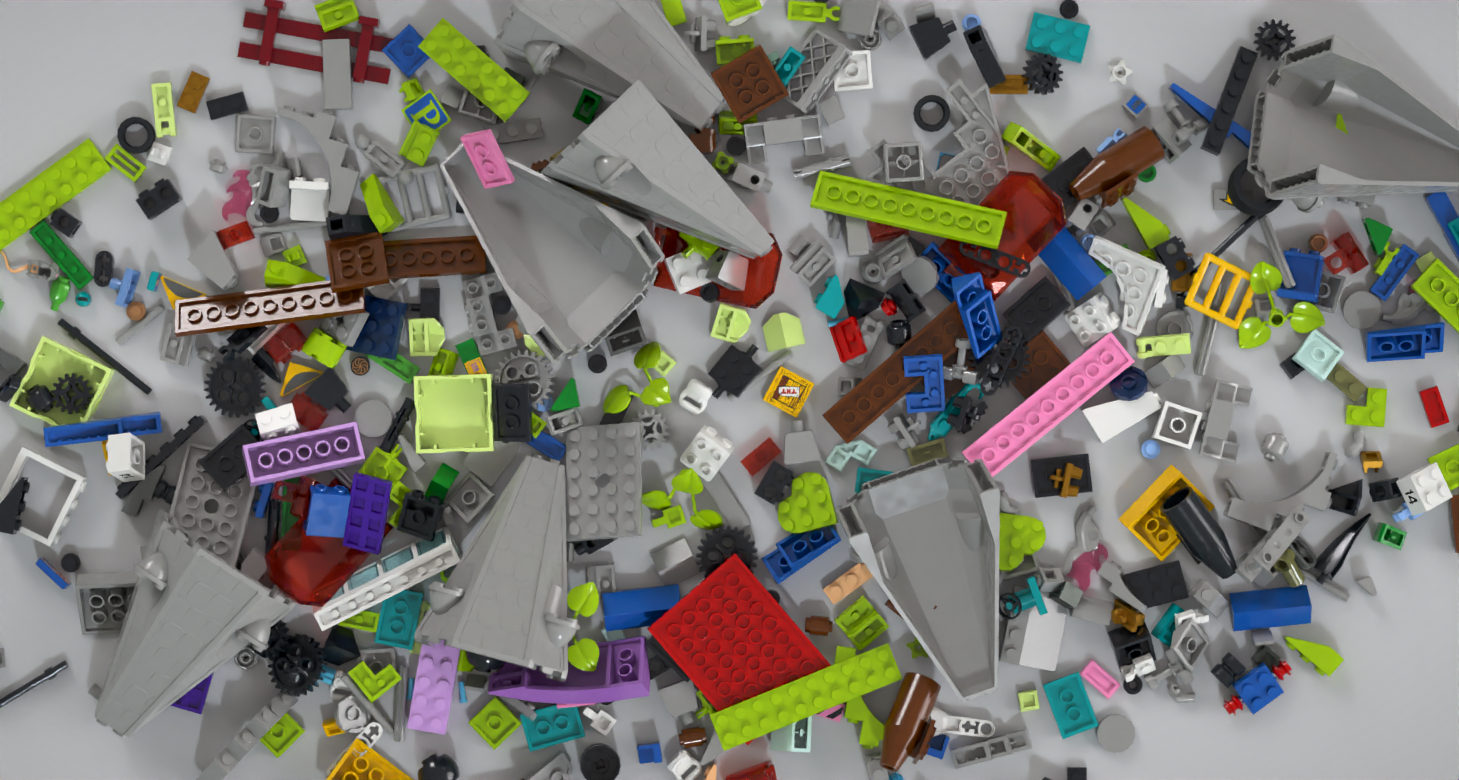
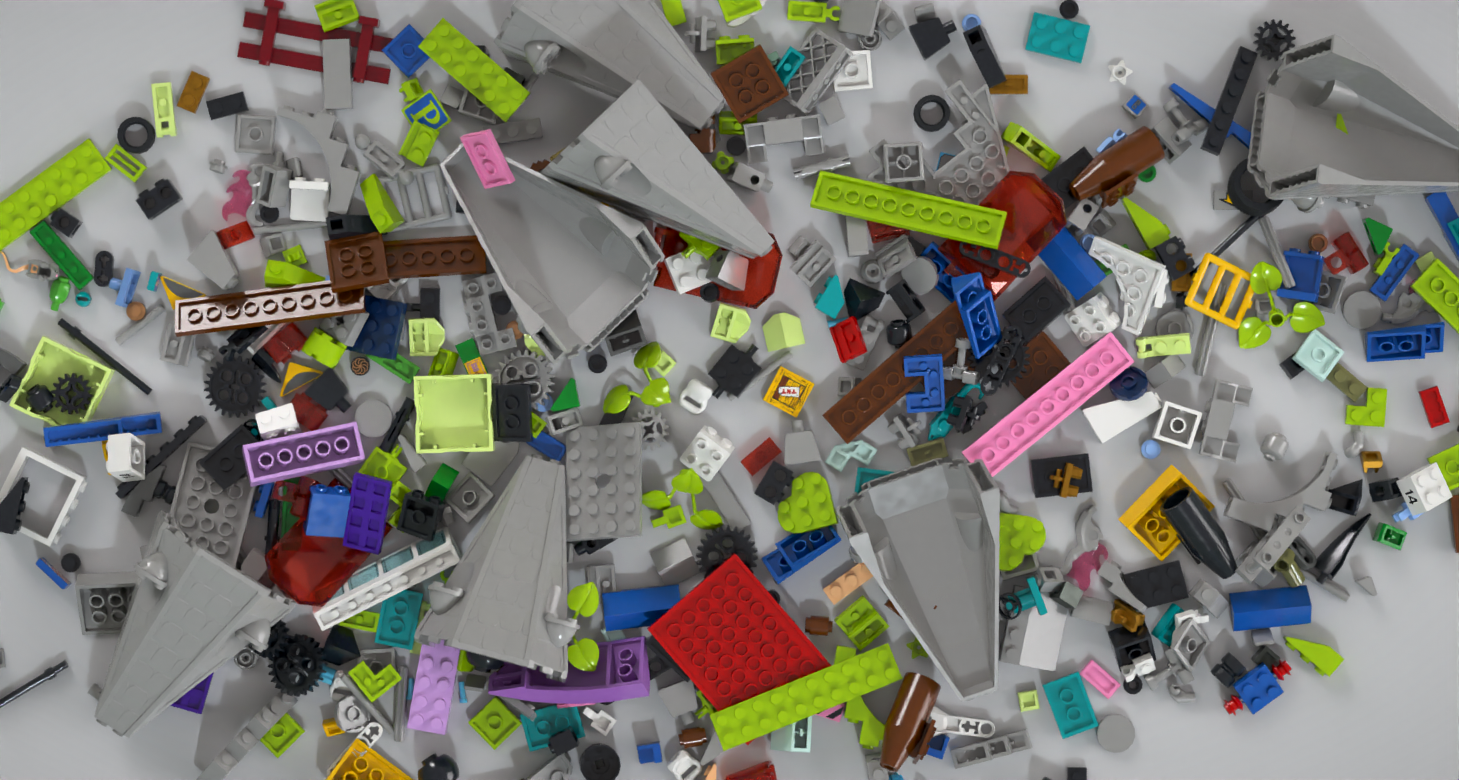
(159, 153): white tile -> none
(563, 741): none -> black brick
(587, 106): green slope -> none
(836, 224): light grey arm -> none
(889, 307): red plate -> none
(1048, 79): black gear -> none

